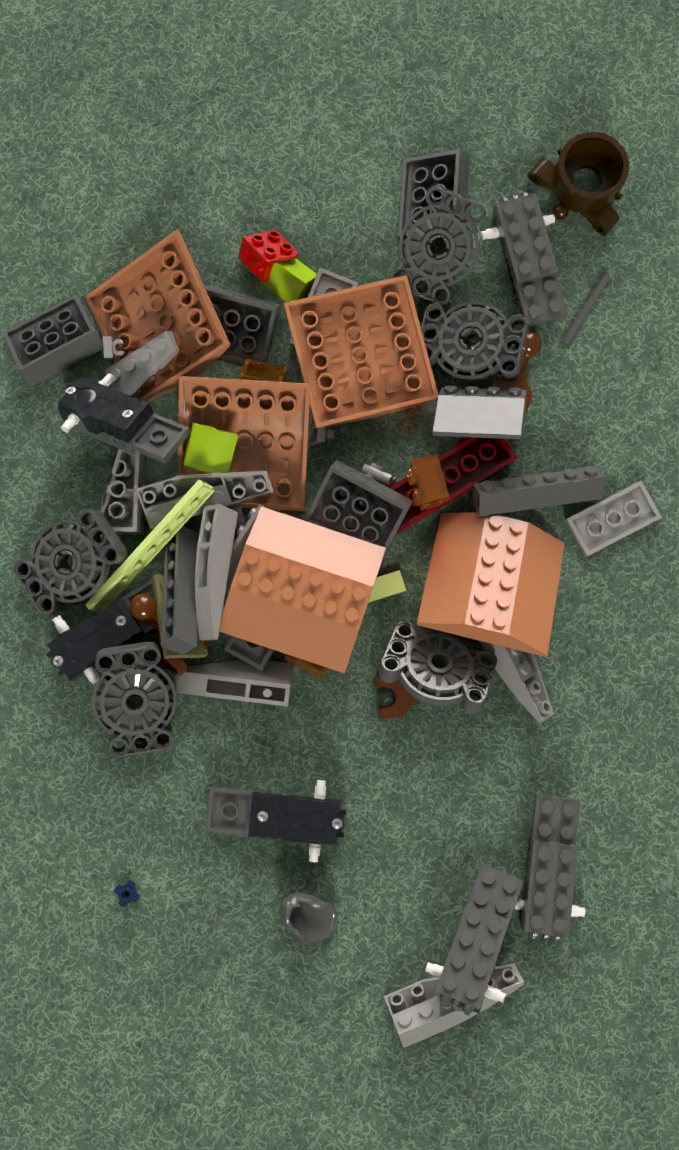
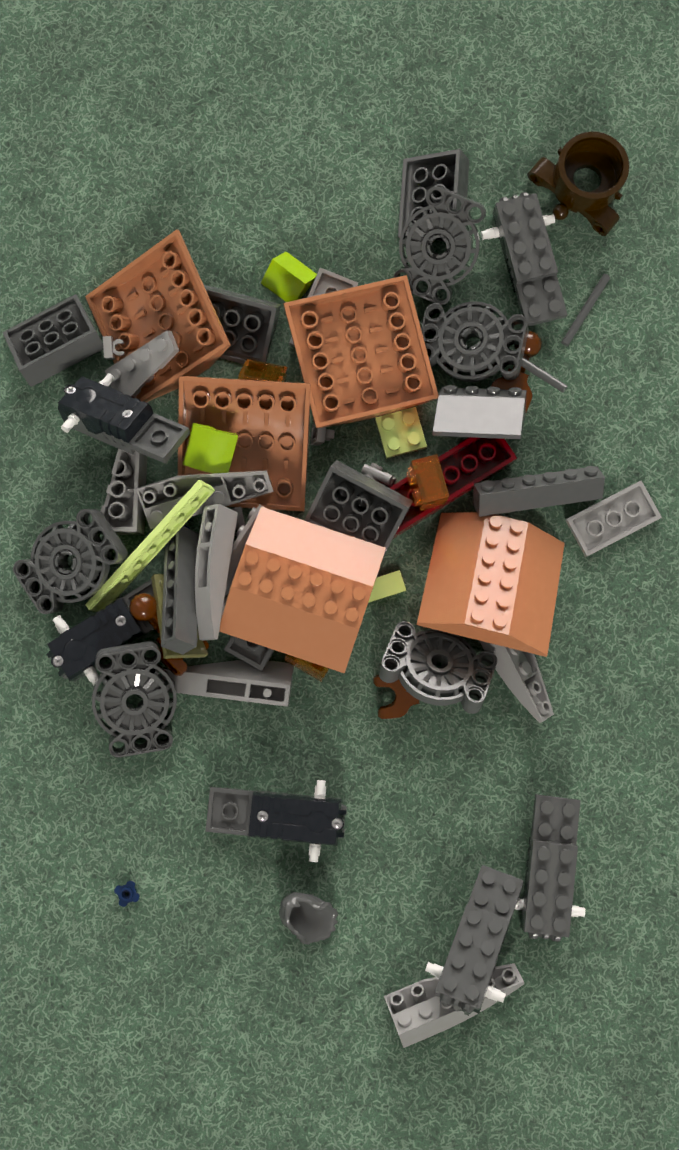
(264, 250): red bracket -> none
(401, 432): none -> yellowish green plate
(543, 375): none -> dark grey bar

